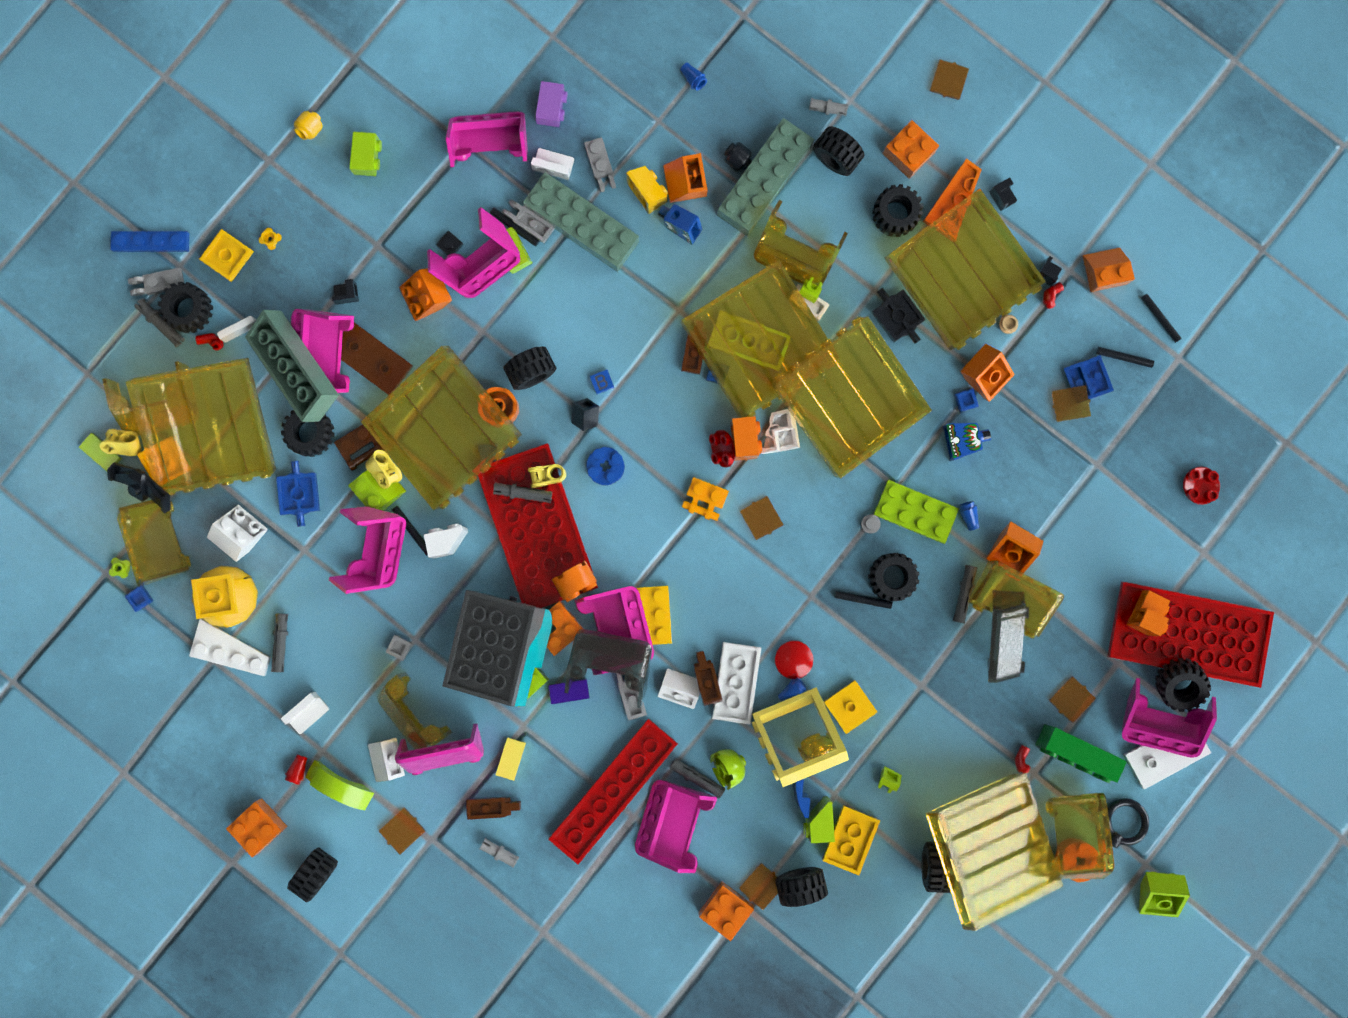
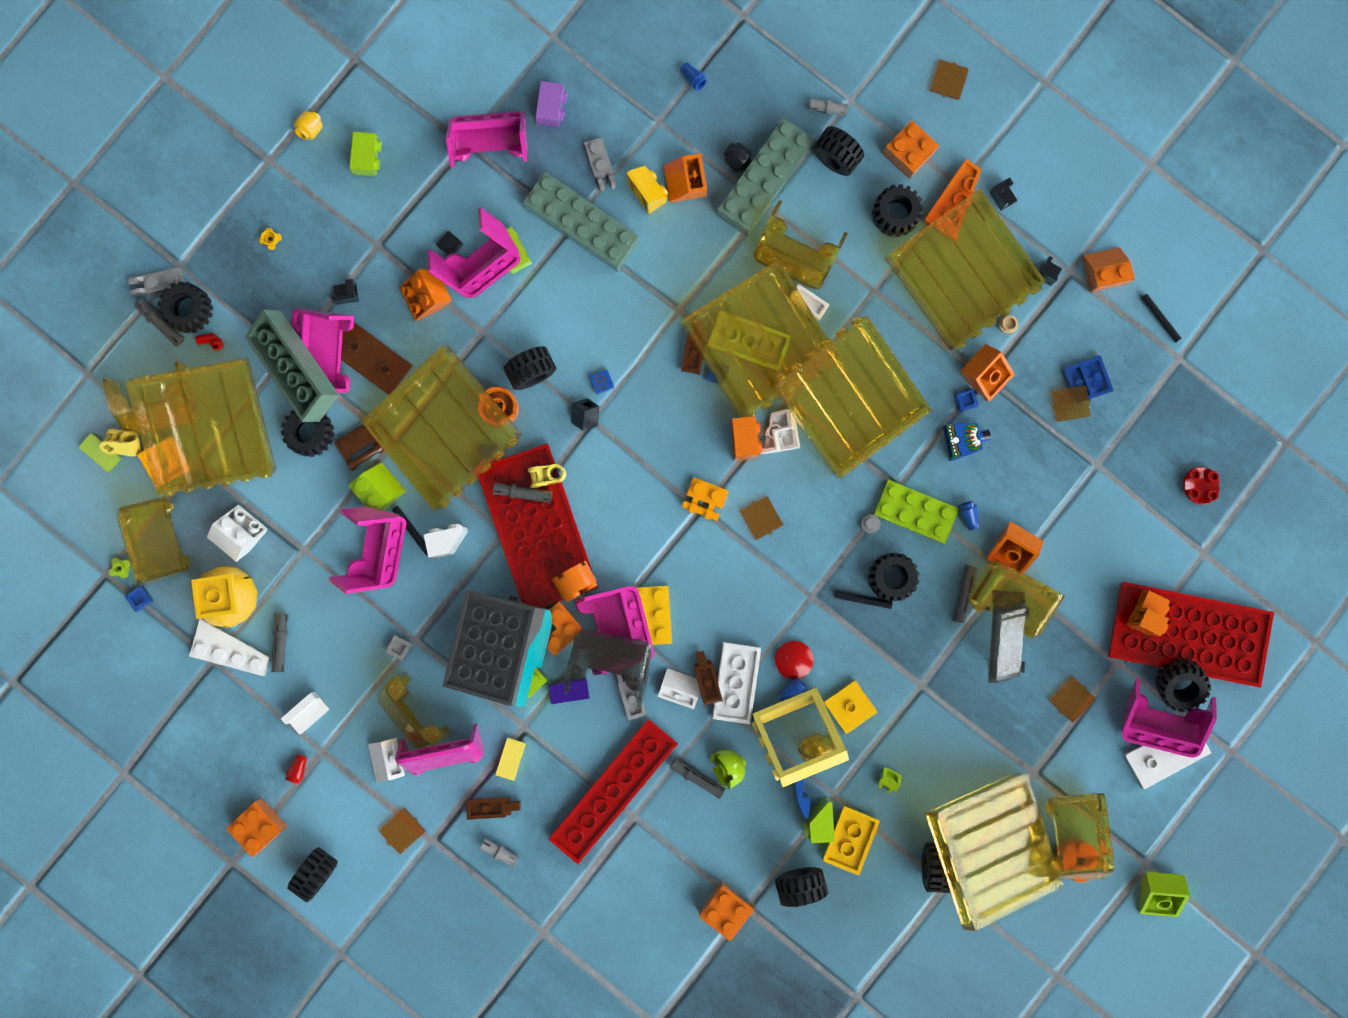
(140, 485): black plate -> none
(149, 241): blue plate -> none
(226, 255): yellow plate -> none
(236, 329): white tile -> none
(298, 493): blue plate -> none
(337, 787): lime arch -> none
(382, 468): light yellow piece -> none
(508, 222): black bar -> none
(530, 221): light grey hinge -> none
(552, 163): white panel -> none
(614, 460): blue plate -> none
(670, 825): dark pink windscreen -> none
(681, 222): blue torso -> none
(722, 448): red dish -> none
(760, 886): clear orange piece -> none
(810, 290): lime tile -> none
(898, 315): black plate -> none
(1020, 758): red arm -> none
(1050, 295): red arm -> none
(1076, 751): green brick -> none
(1116, 838): black piece -> none
(1125, 357): black bar -> none

